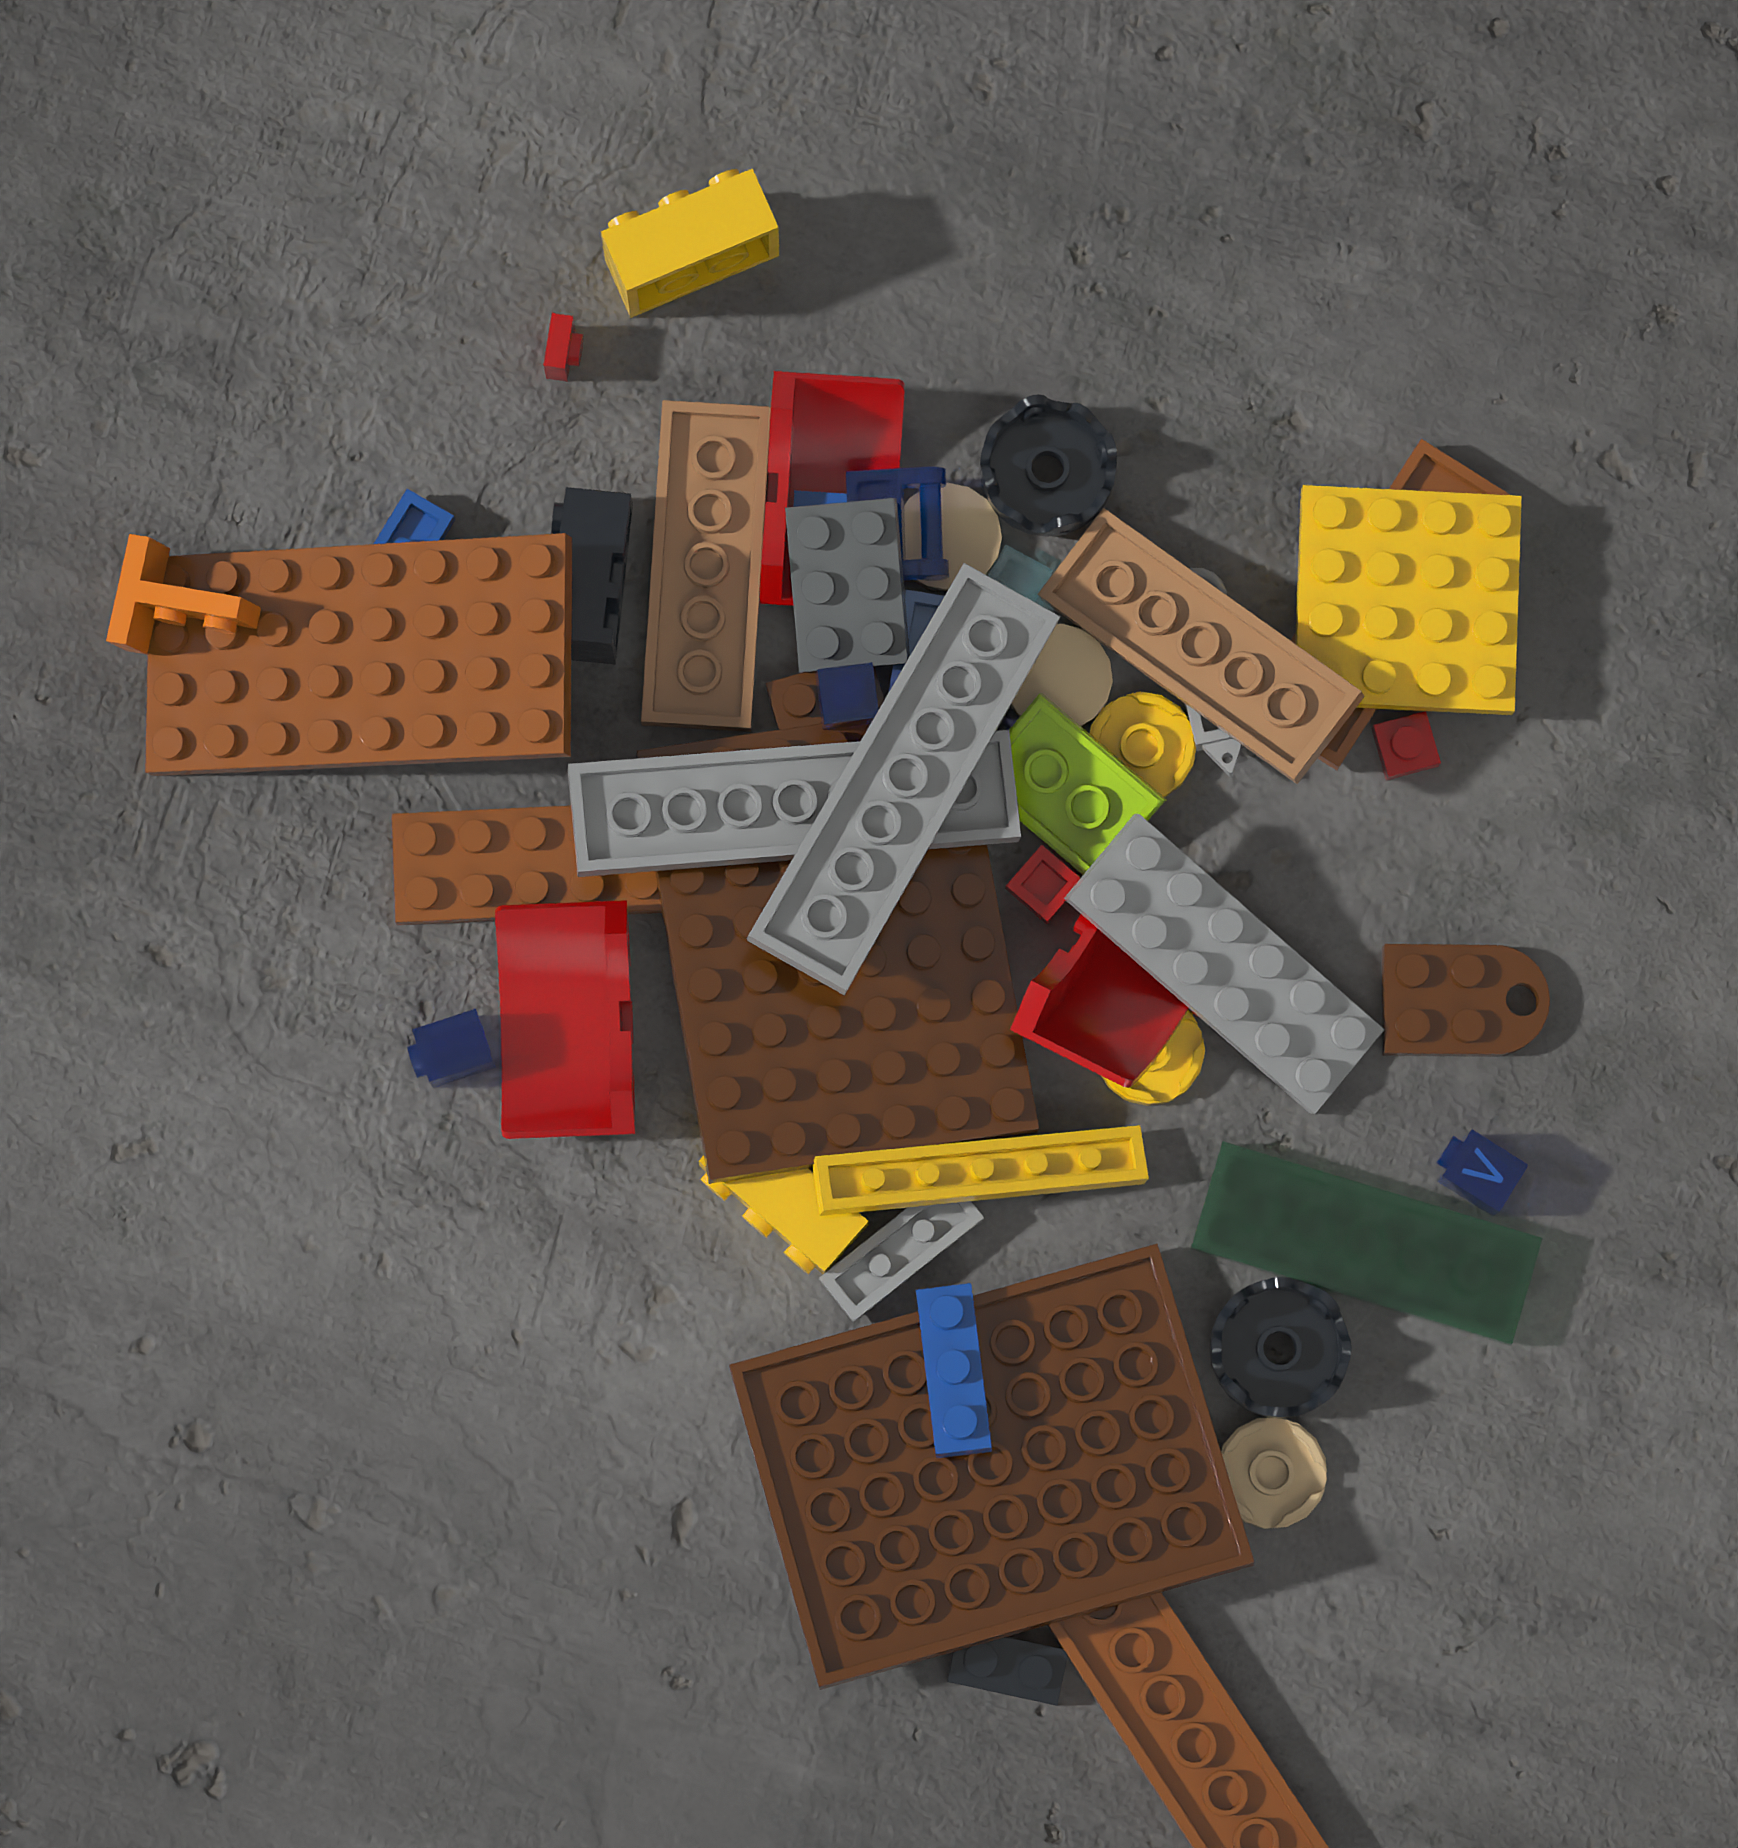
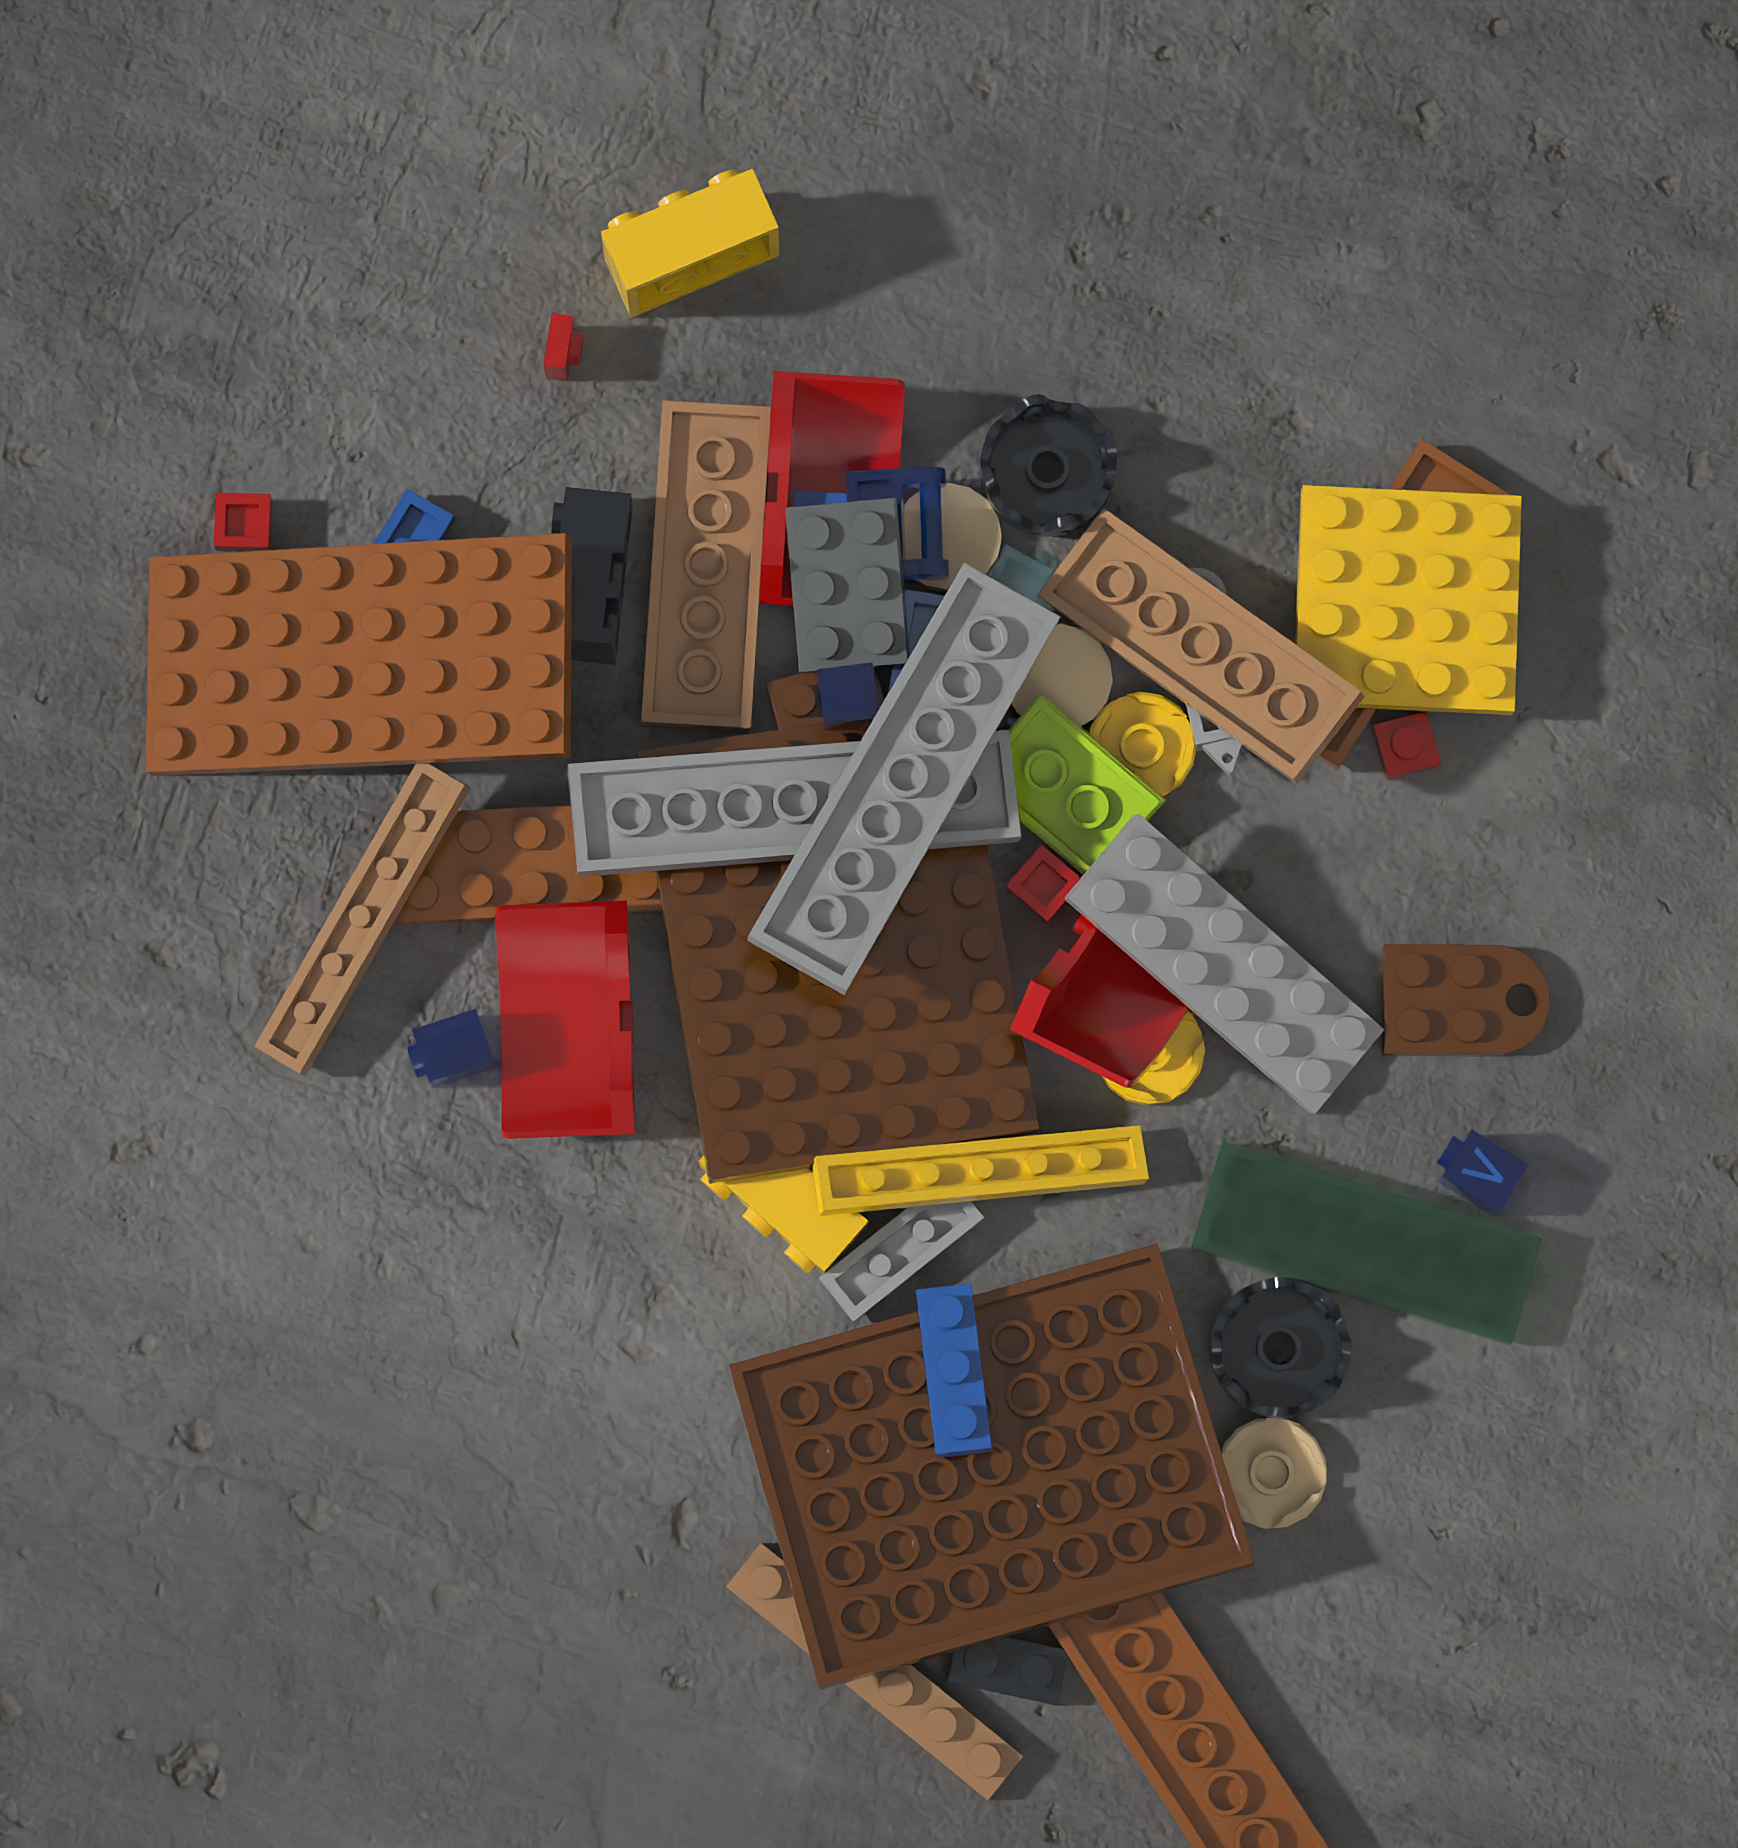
(145, 598): orange bracket -> none
(242, 522): none -> red plate
(362, 917): none -> medium nougat plate
(898, 1694): none -> medium nougat plate

